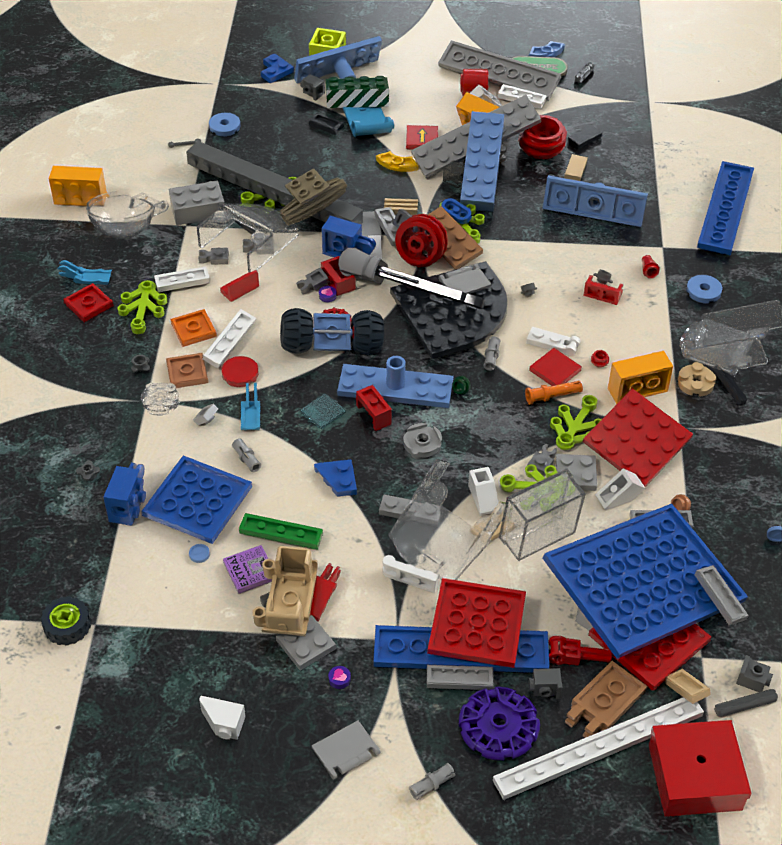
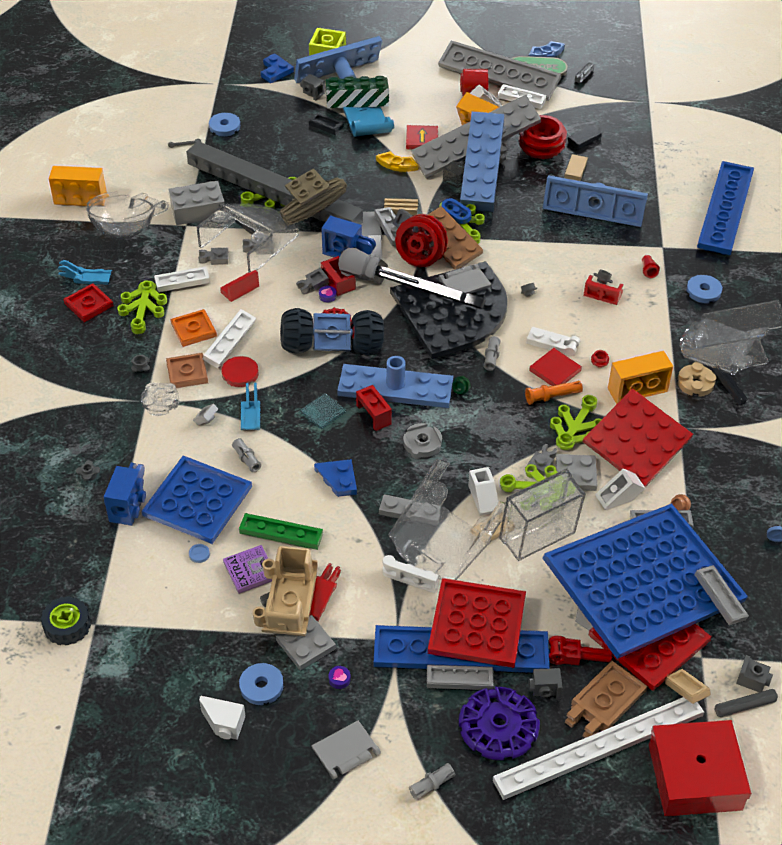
(257, 673): none -> medium blue tile

